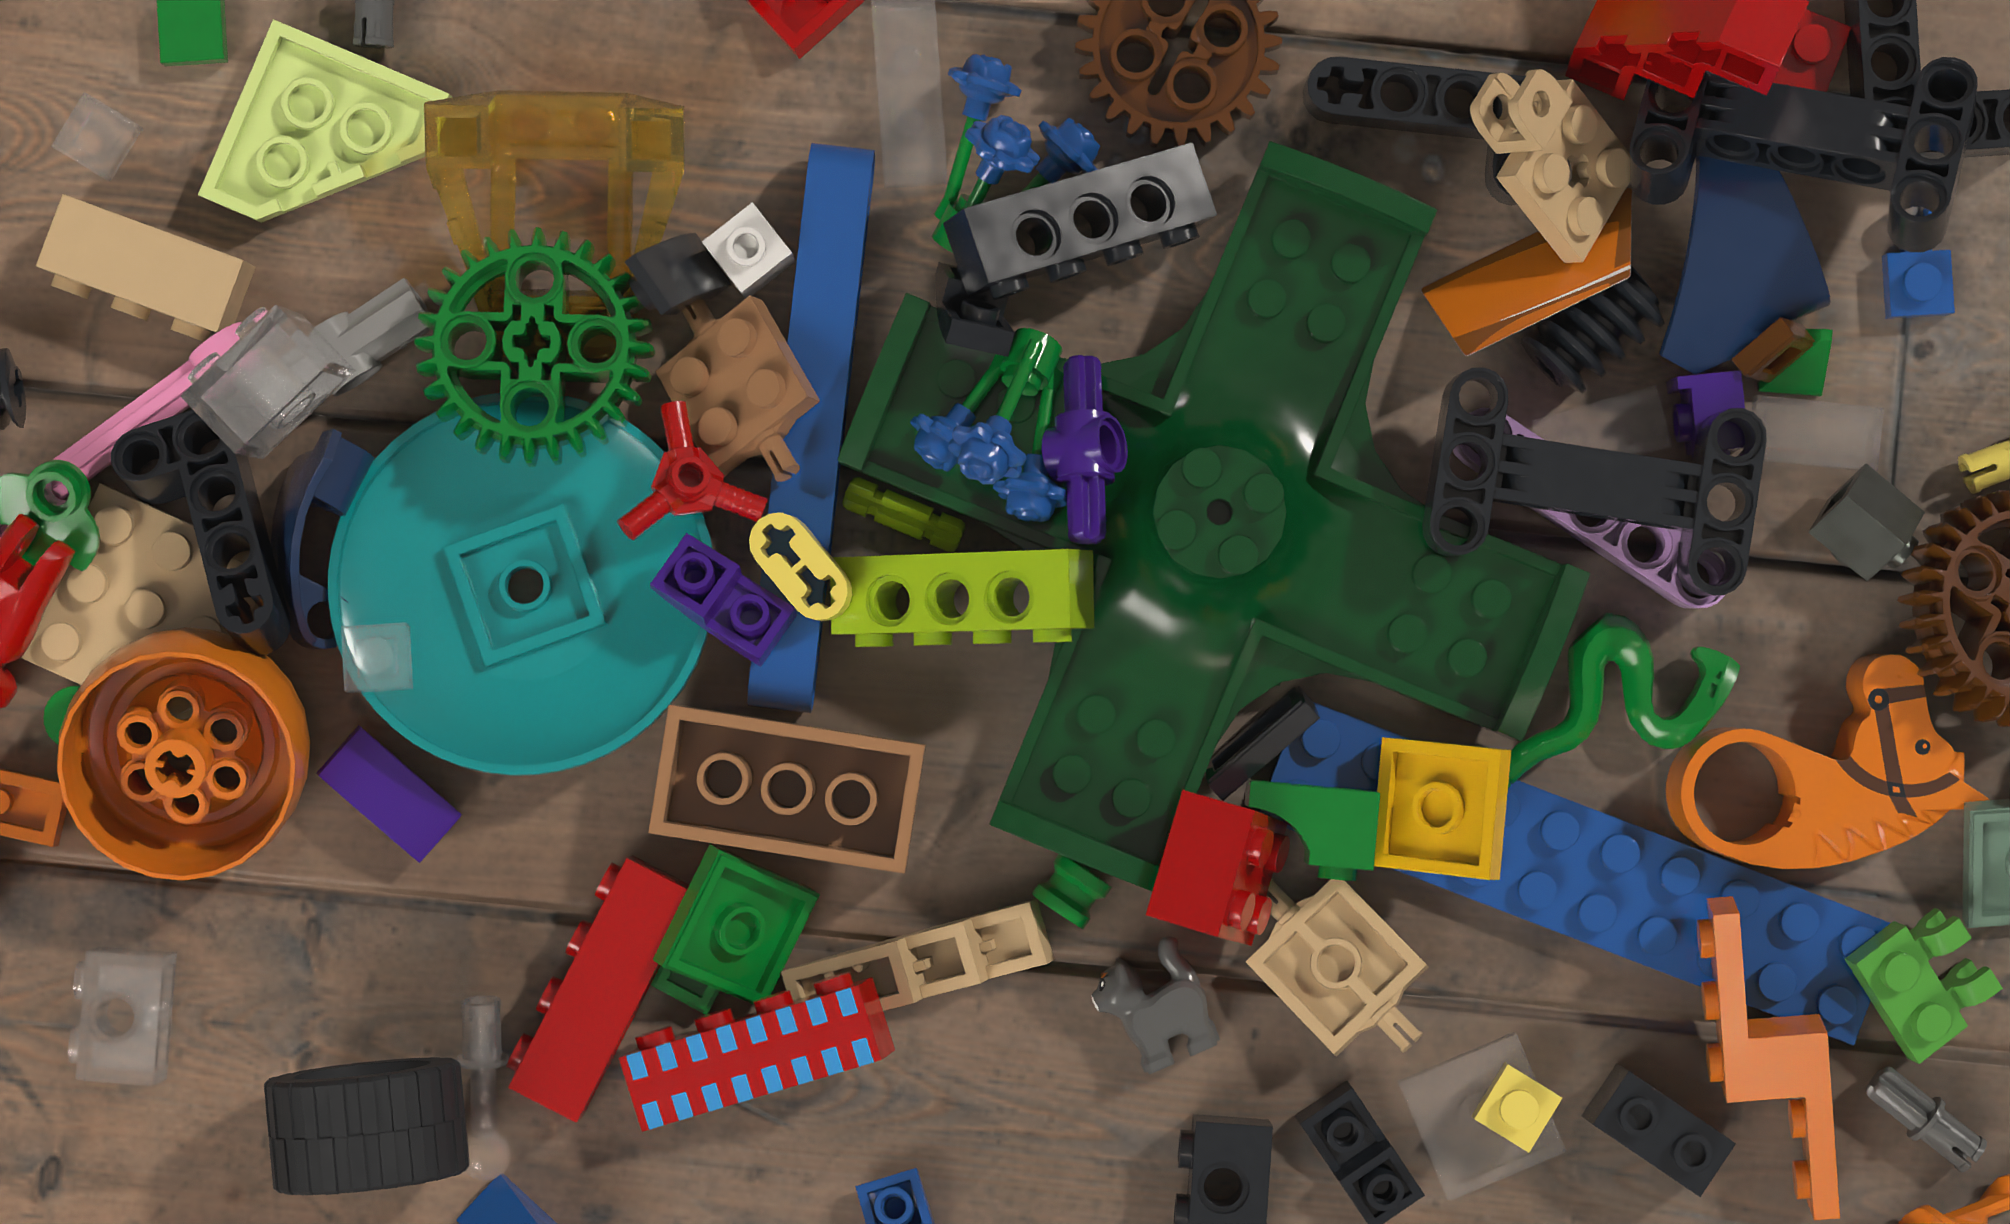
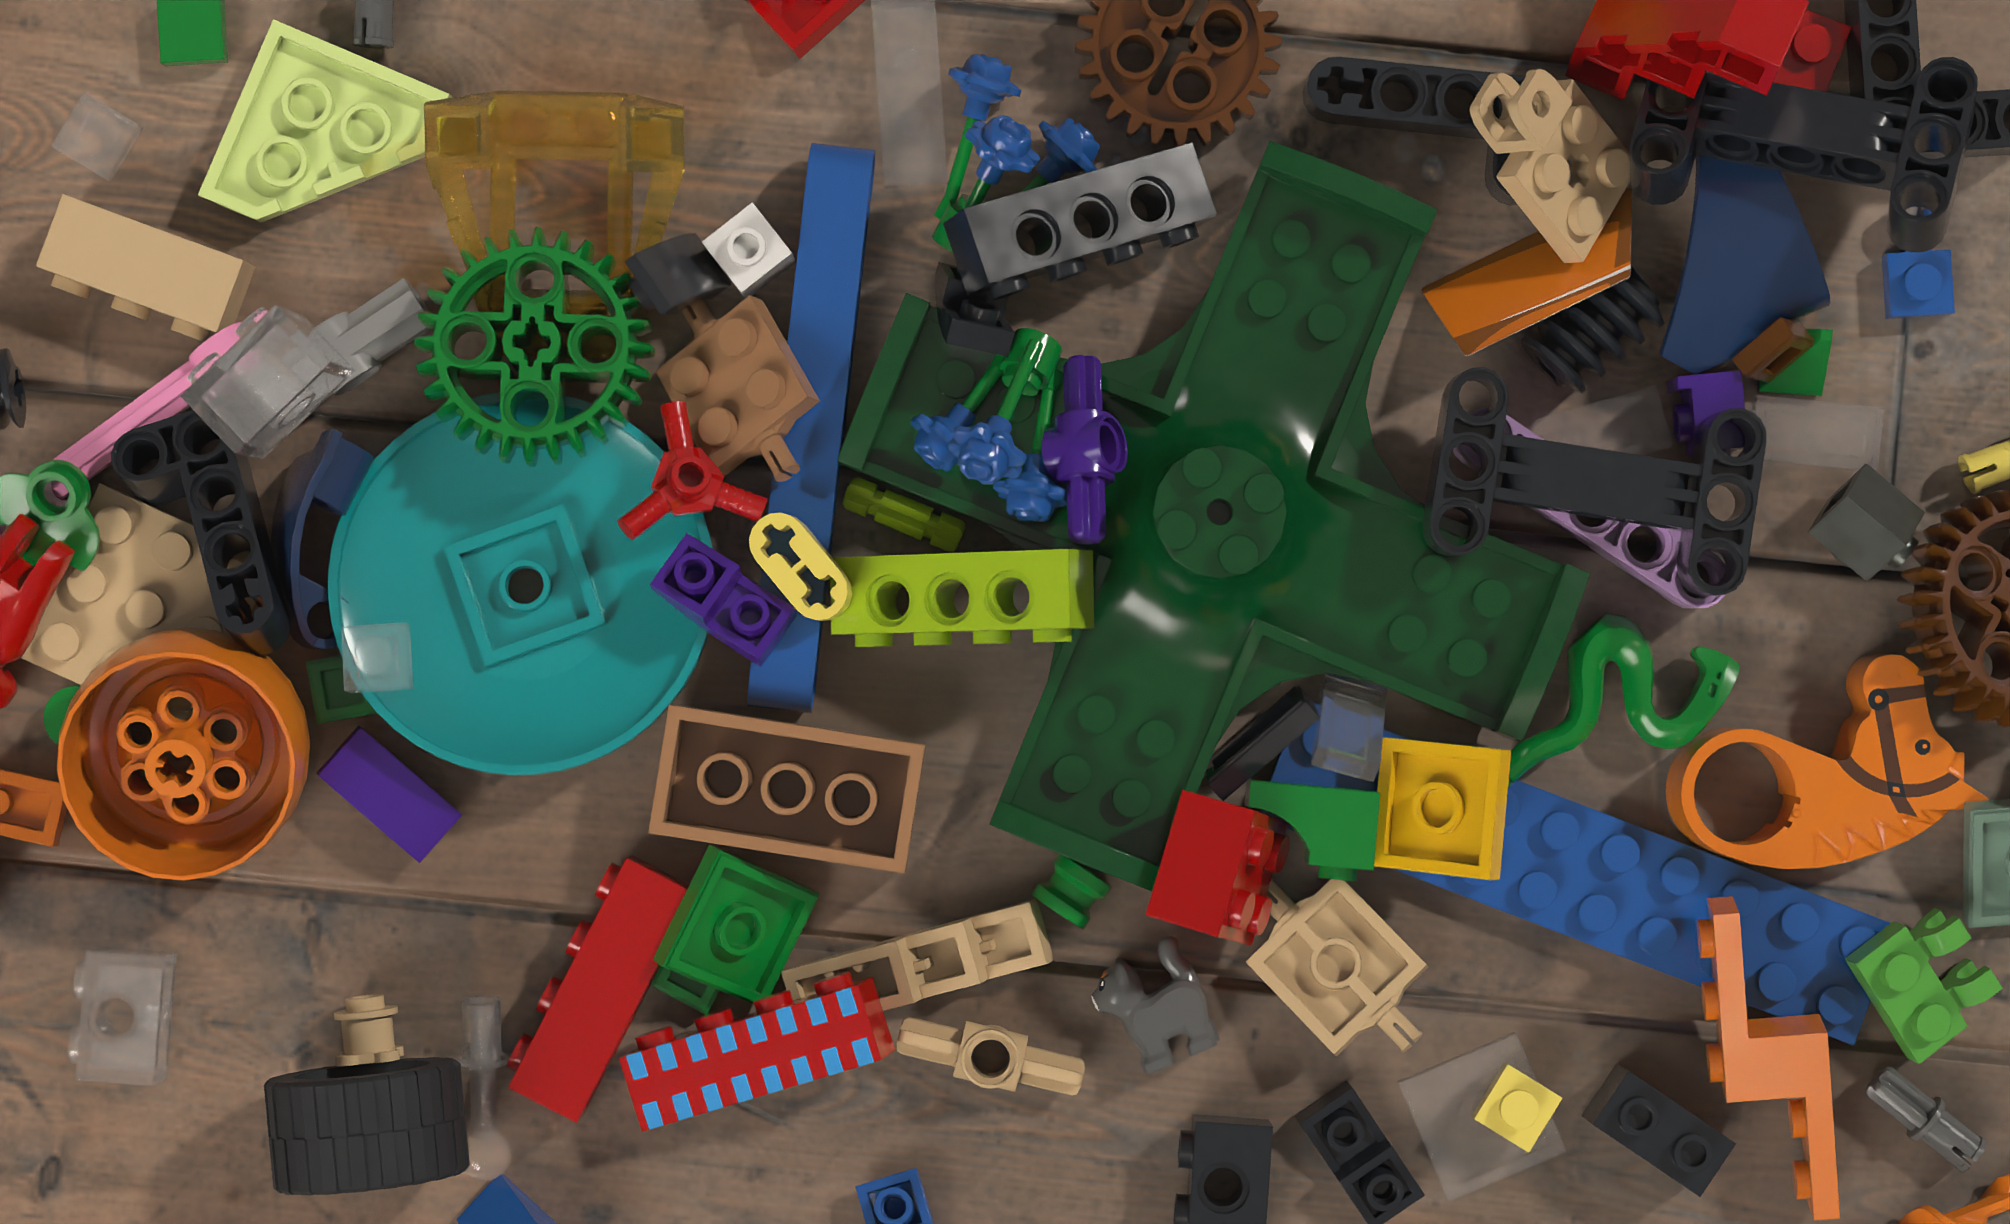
(328, 692): none -> green tile
(367, 1031): none -> tan brick
(1025, 1065): none -> tan axle
(1349, 727): none -> clear tile

